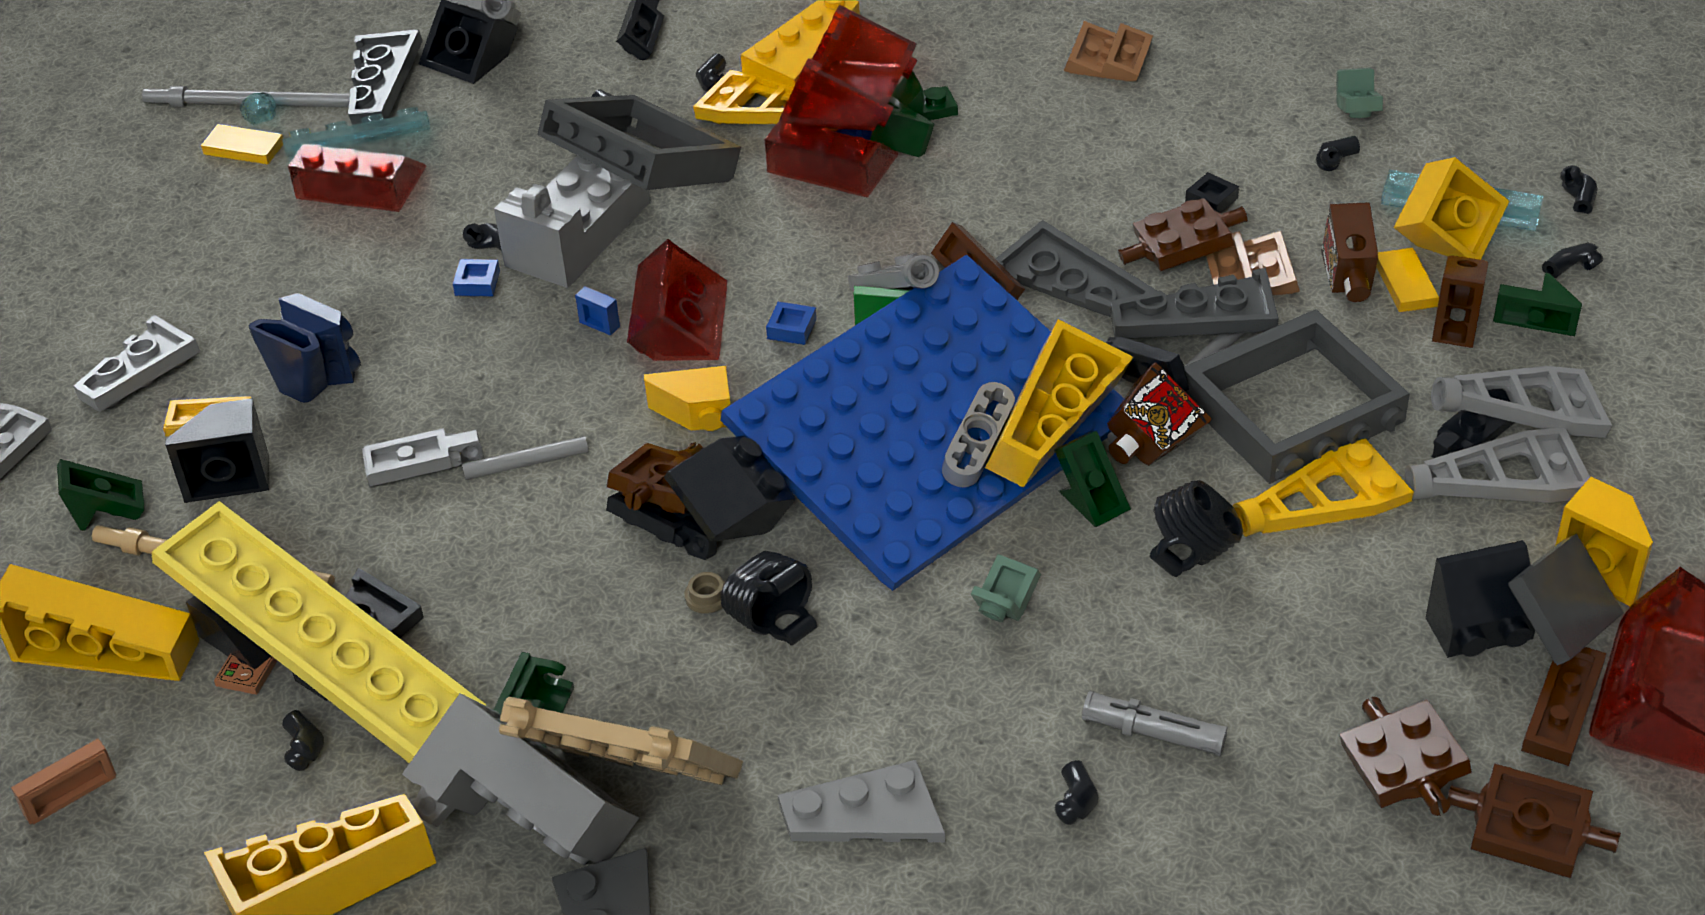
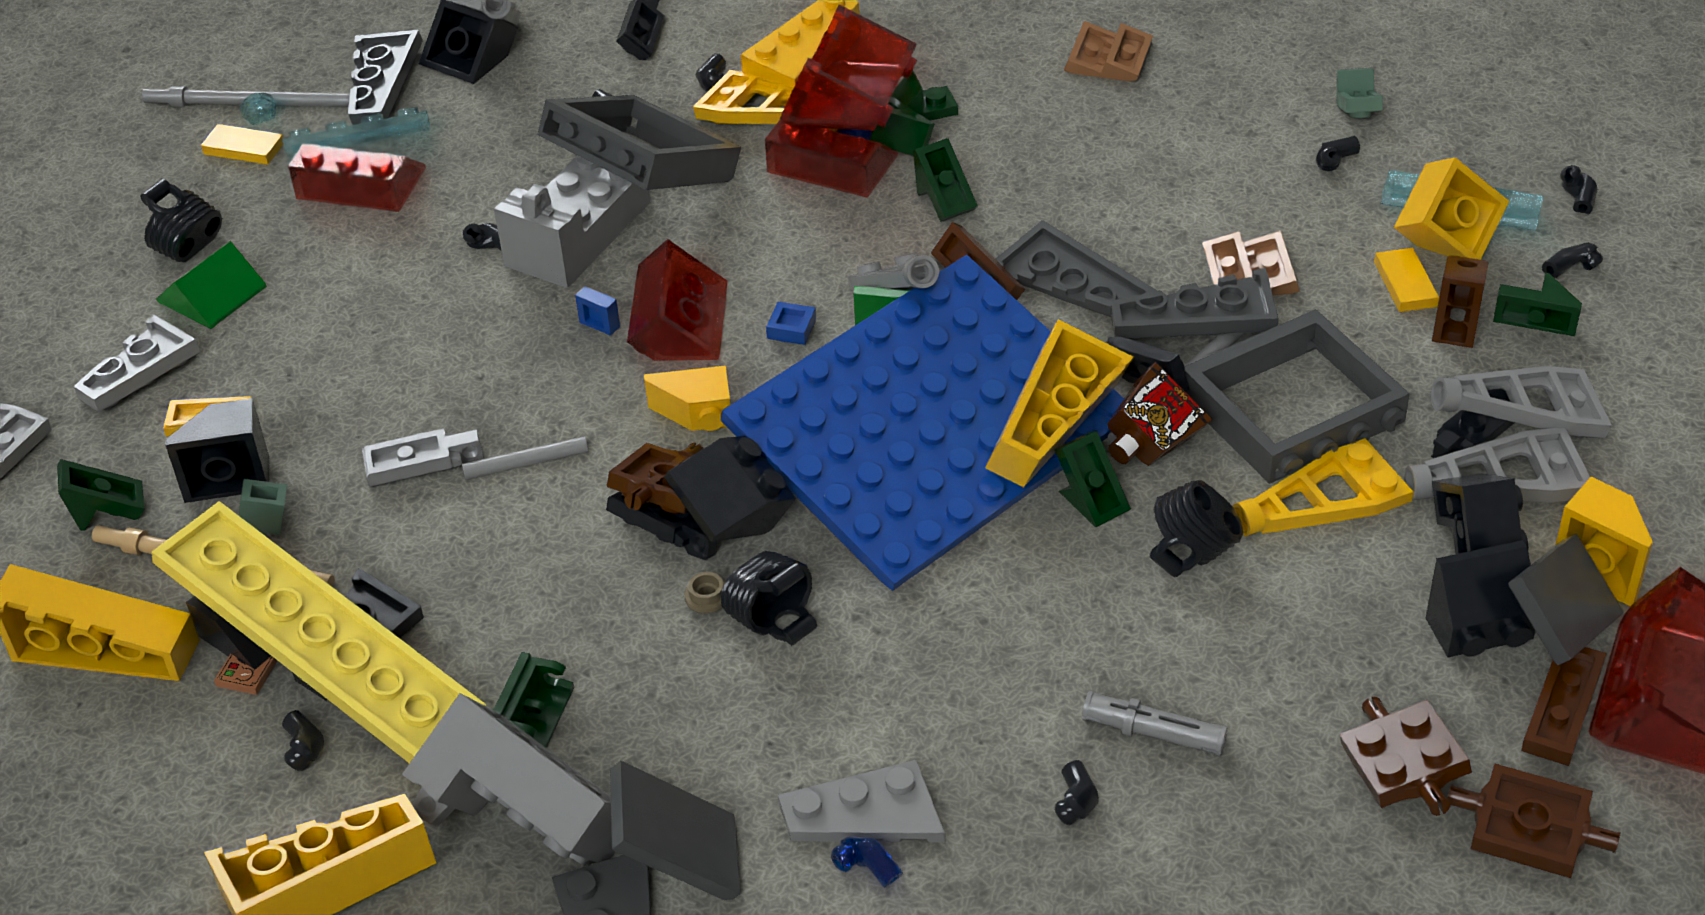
(64, 781): nougat tile -> none
(183, 228): none -> black piece
(214, 287): none -> green slope
(263, 505): none -> sand green plate
(306, 347): dark blue piece -> none
(476, 277): blue plate -> none
(616, 743): tan plate -> none
(673, 831): none -> dark grey tile
(866, 853): none -> clear blue arm
(943, 179): none -> dark green slope
(979, 450): light grey beam -> none
(1006, 589): sand green bracket -> none
(1182, 234): reddish brown plate -> none
(1215, 190): black plate -> none
(1350, 268): reddish brown torso -> none
(1479, 510): none -> black brick

